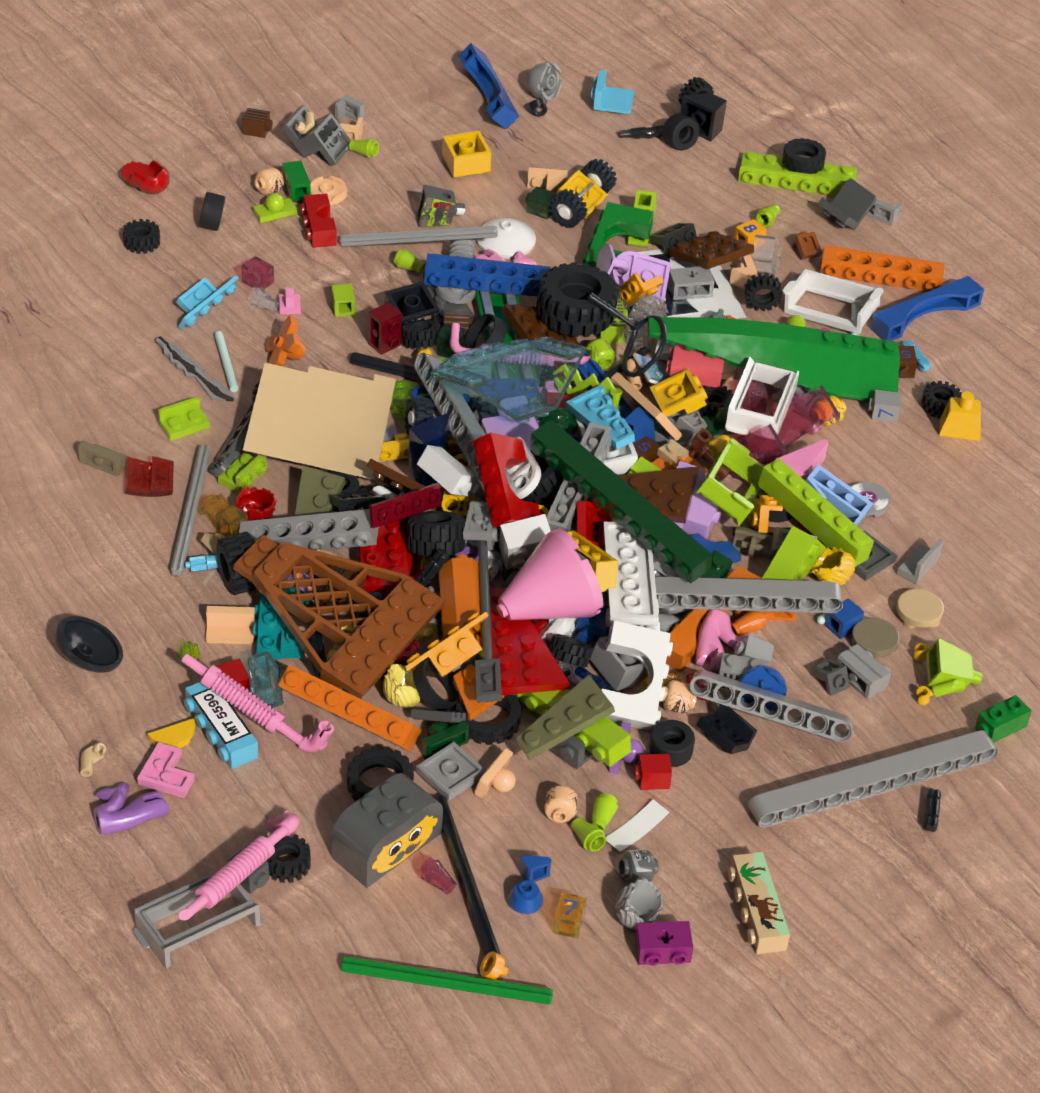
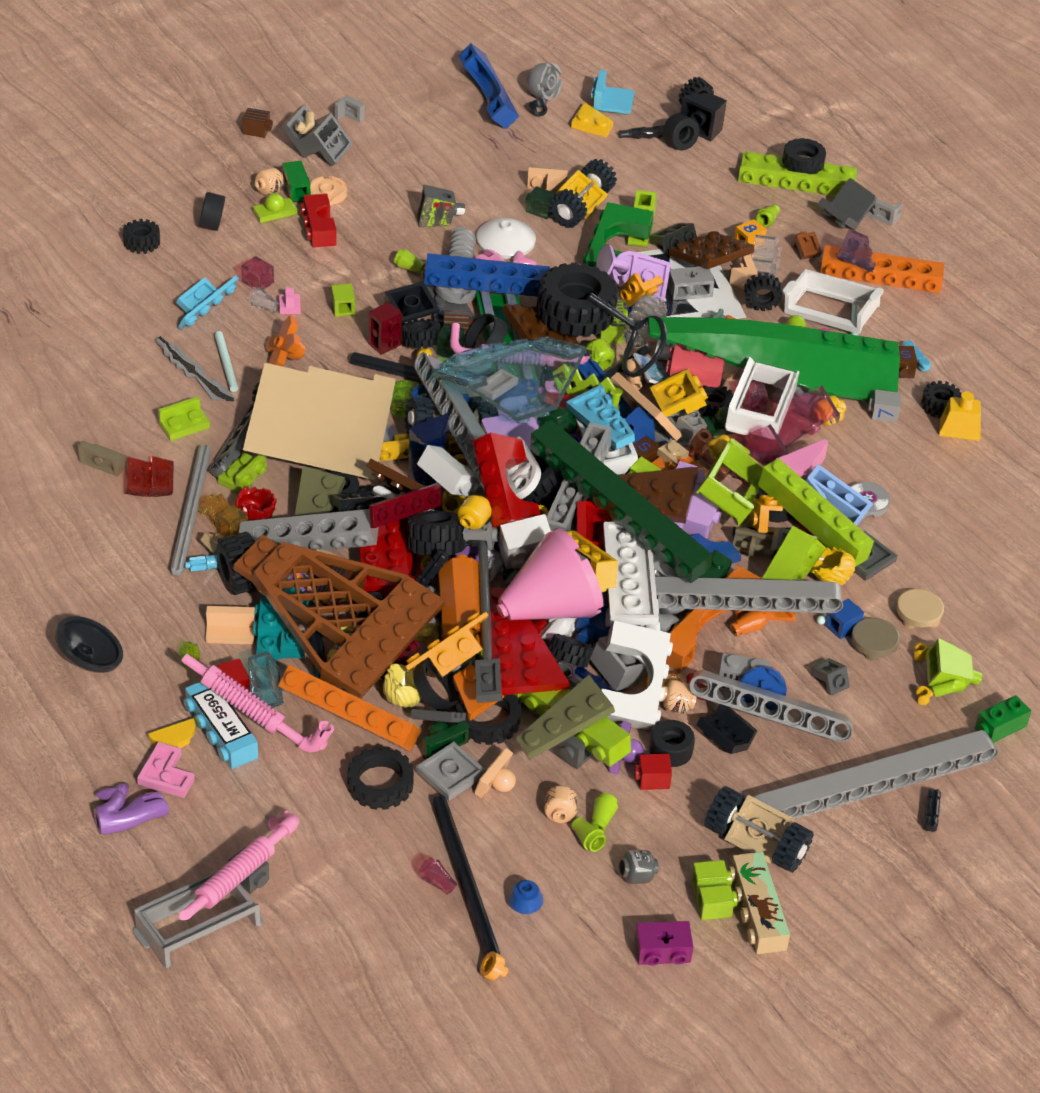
(90, 757): tan arm -> none
(149, 178): red hair -> none
(291, 869): black tyre -> none
(354, 131): light nougat panel -> none
(366, 147): lime cone -> none
(385, 828): dark grey brick -> none
(419, 236): light grey axle -> none
(447, 980): green axle -> none
(466, 154): yellow brick -> none
(474, 512): none -> yellow head
(498, 384): none -> light grey tile
(534, 867): blue slope -> none
(569, 915): clear yellow brick -> none
(592, 121): none -> yellow wing
(637, 826): white sticker -> none
(638, 903): light grey hair -> none
(709, 647): bright pink piece -> none
(713, 890): none -> lime brick
(754, 648): light grey brick -> none
(758, 828): none -> plate
(856, 250): none -> wing
(864, 671): light grey brick -> none
(920, 562): light grey panel -> none
(957, 295): blue arch -> none

